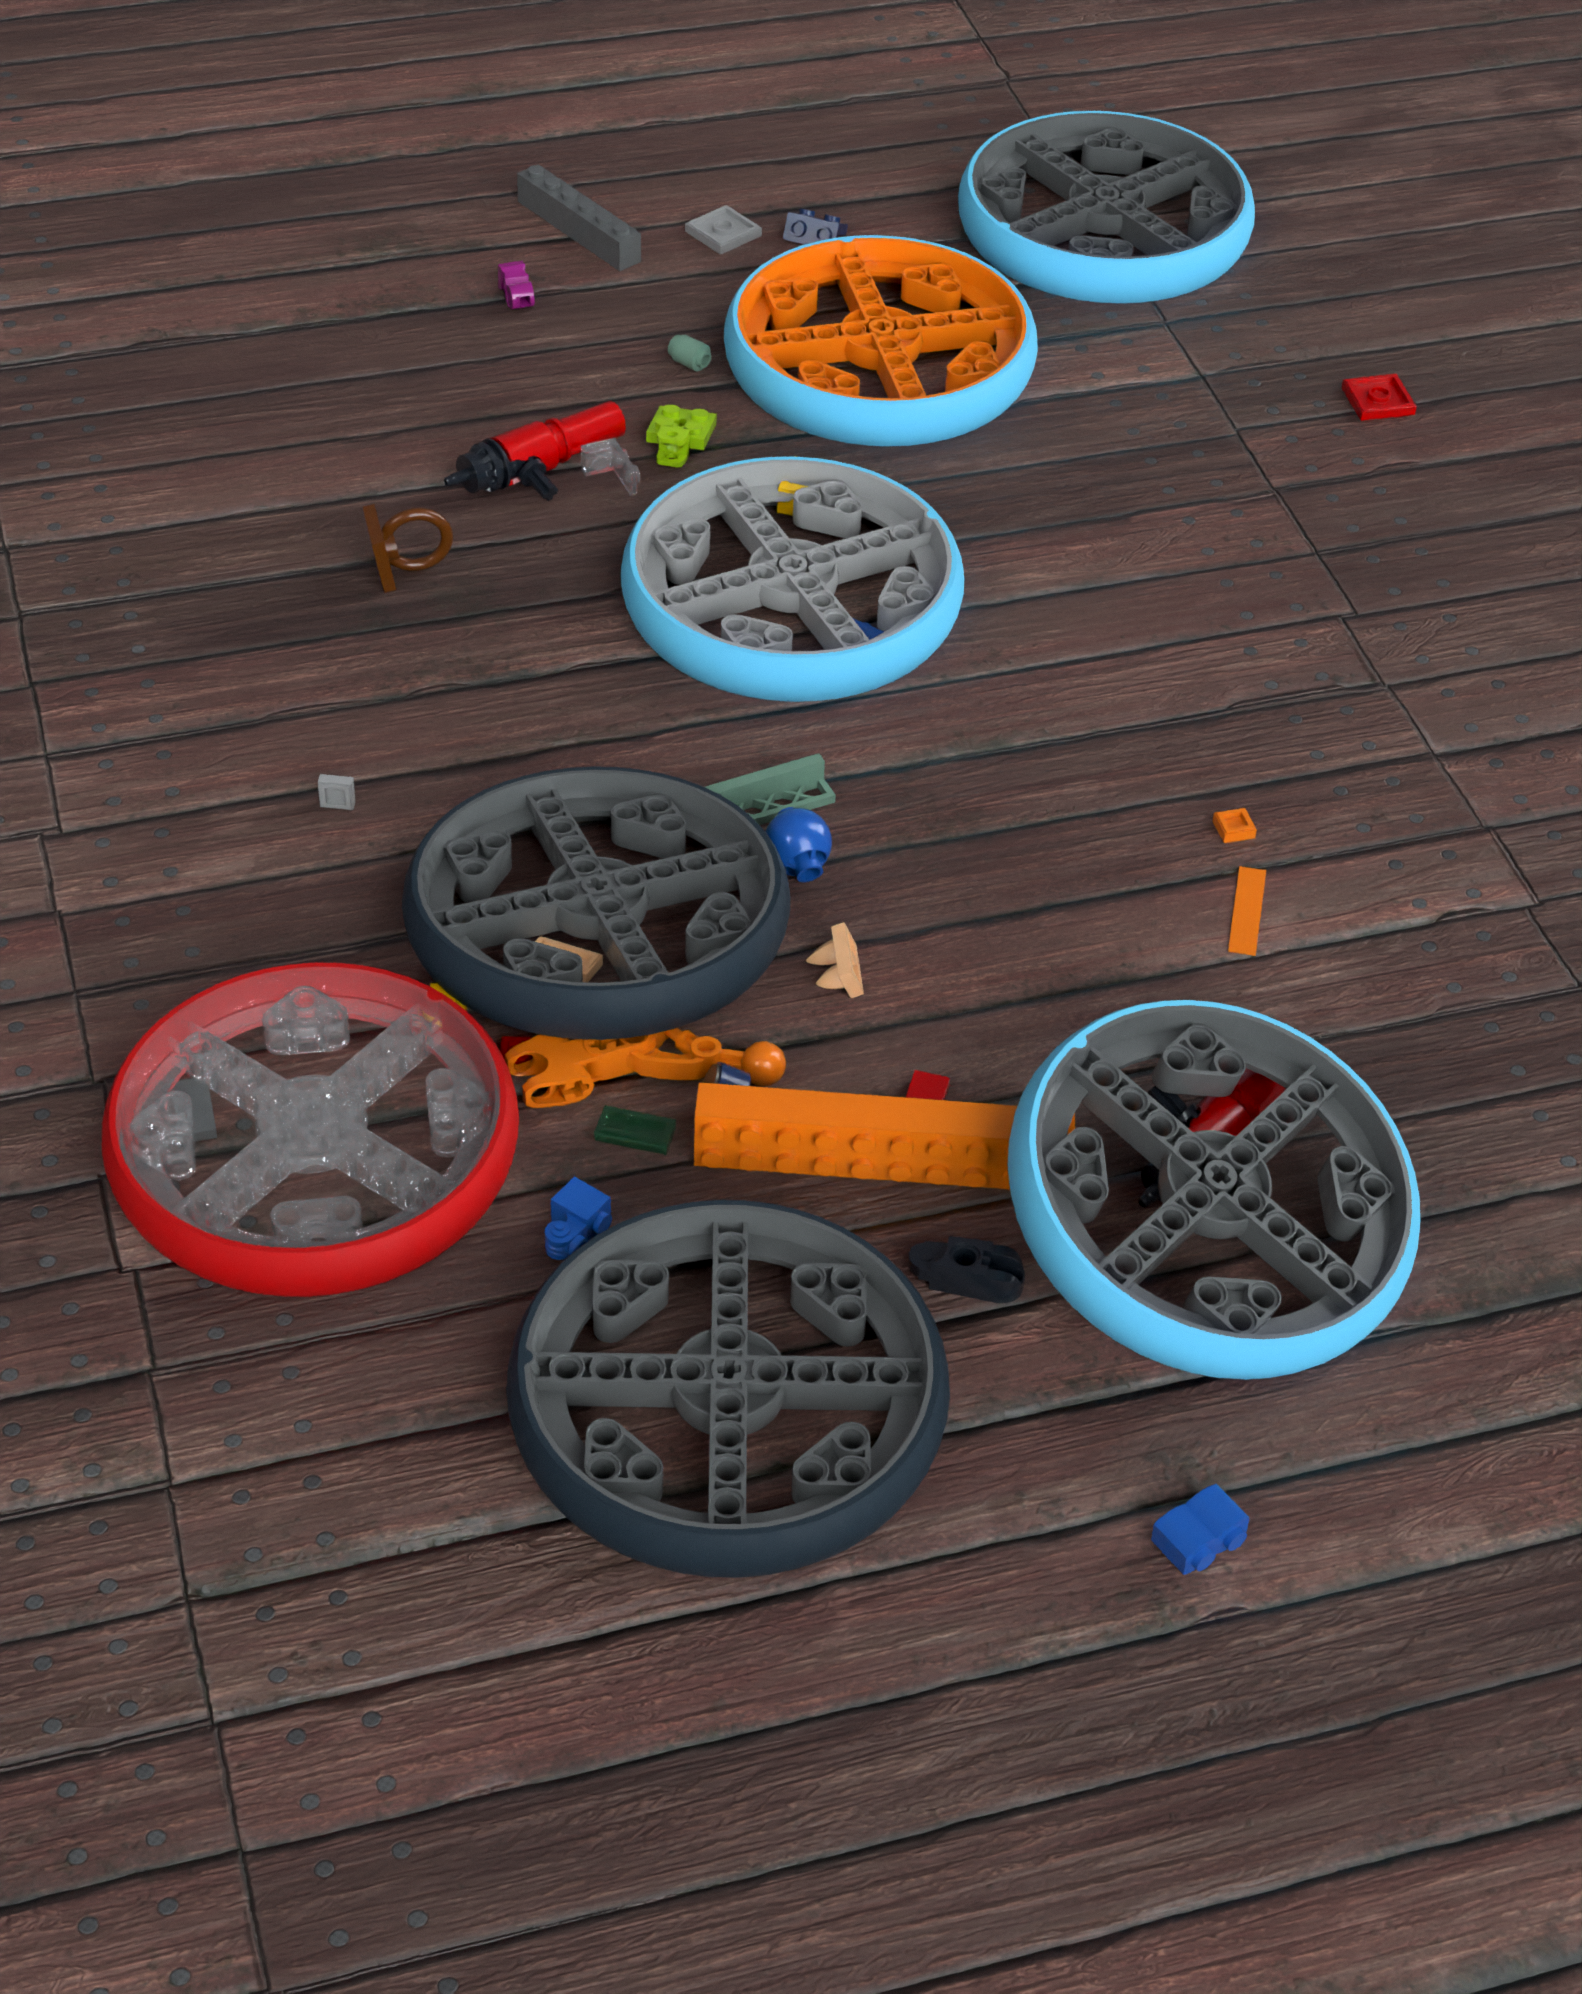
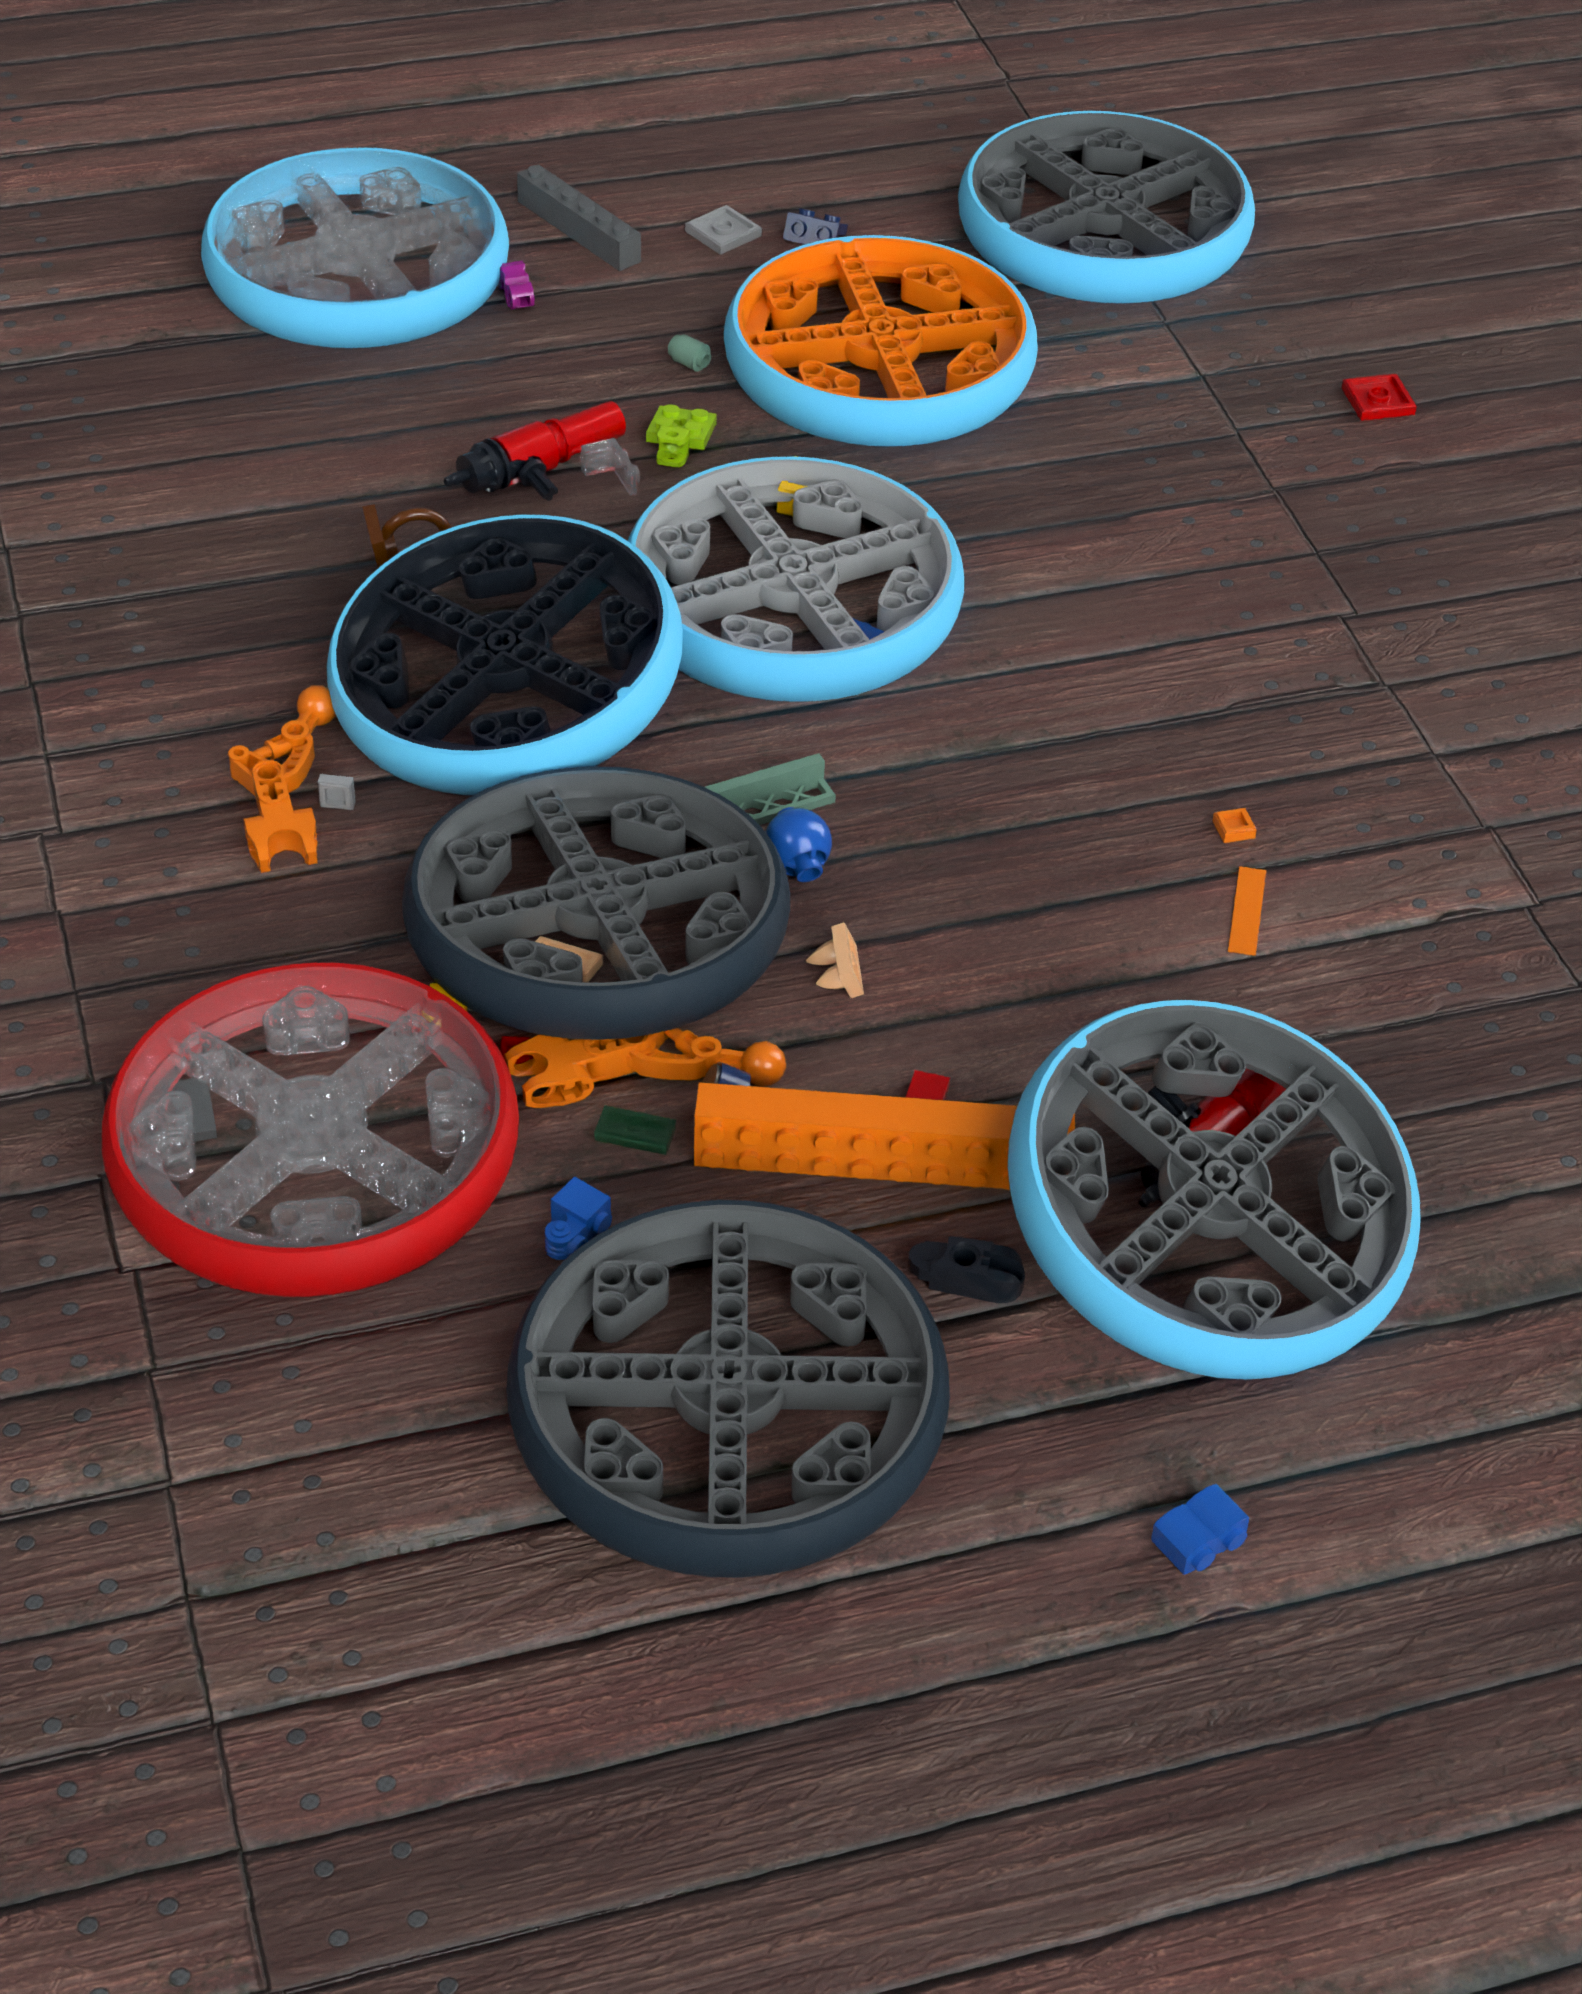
(280, 826): none -> orange piece
(349, 244): none -> clear wheel
(504, 652): none -> black wheel

